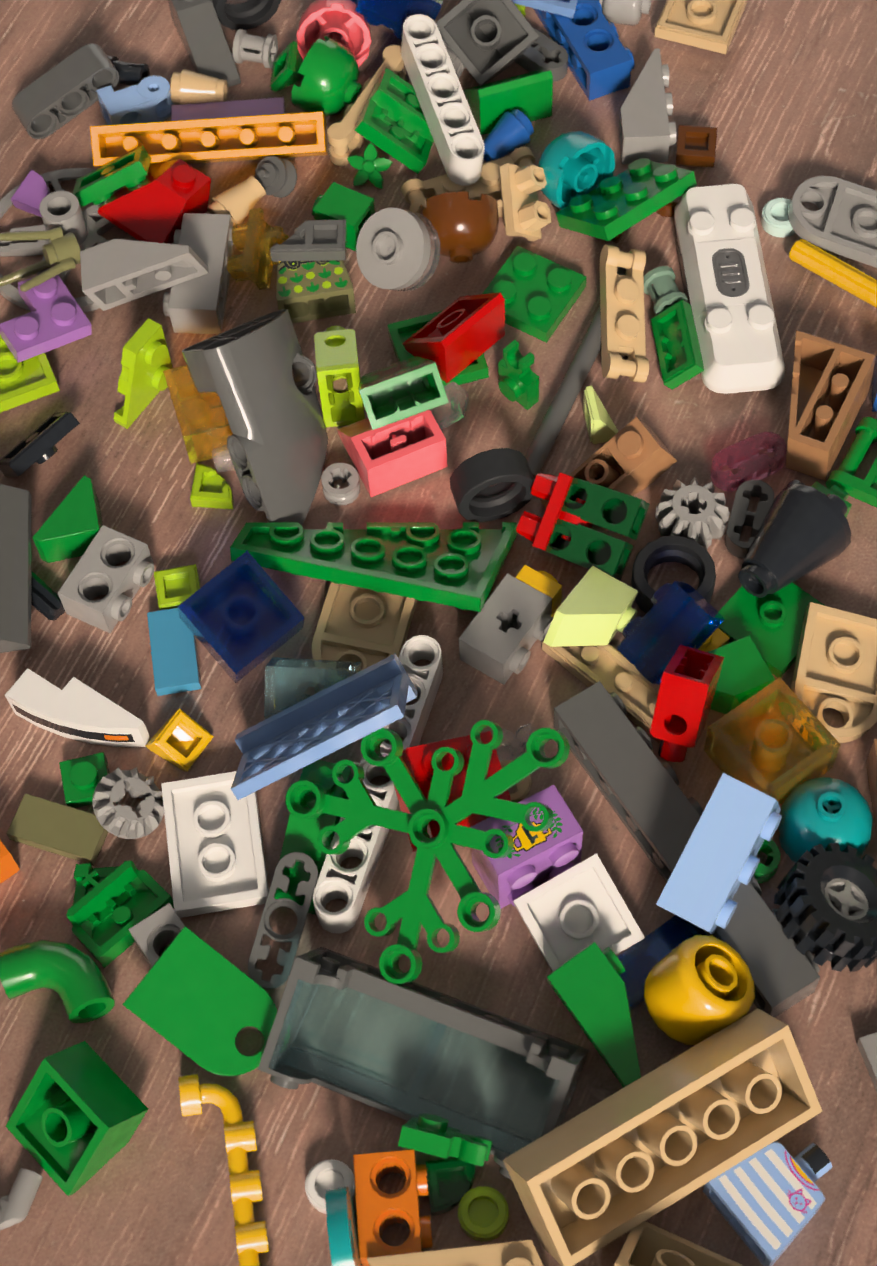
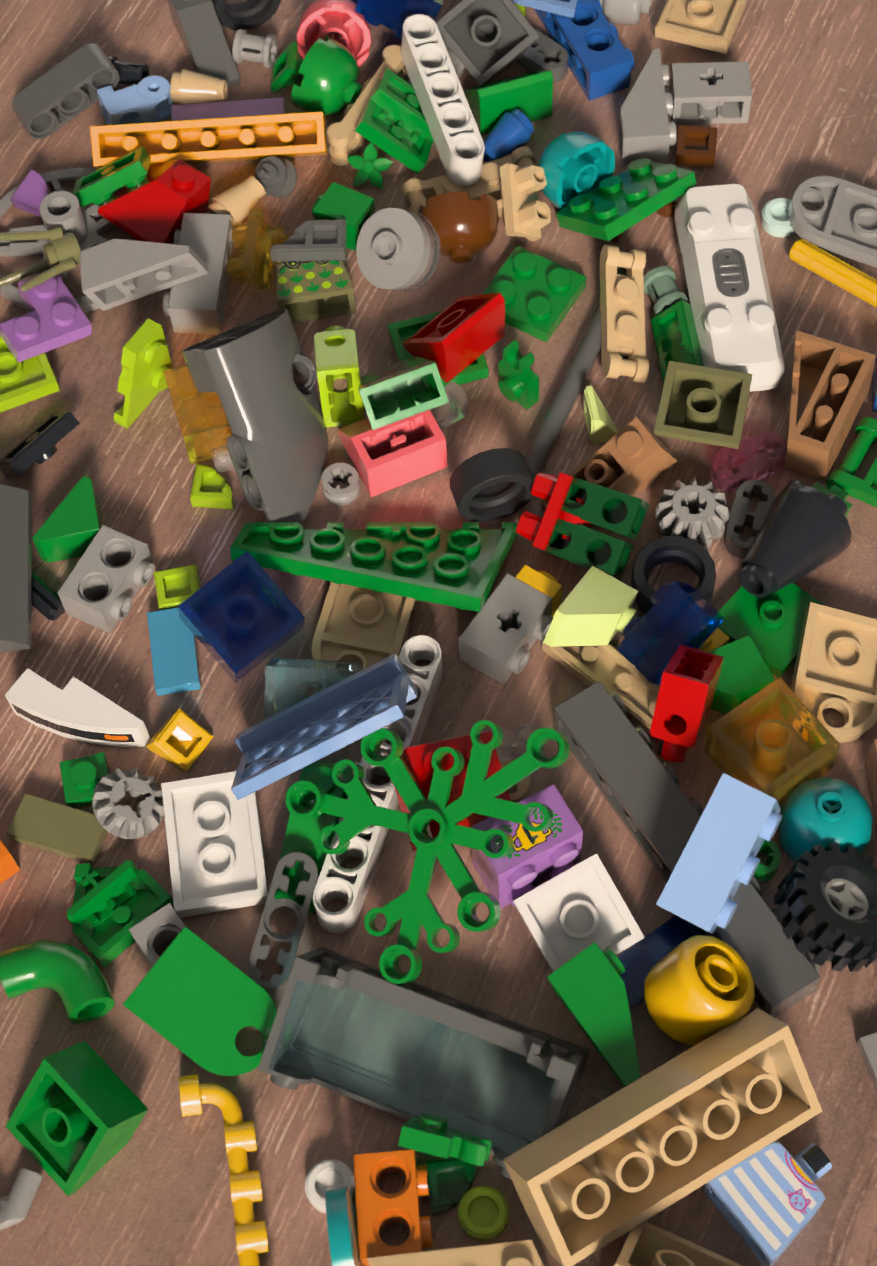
(703, 404): none -> olive slope
(710, 92): none -> light grey brick

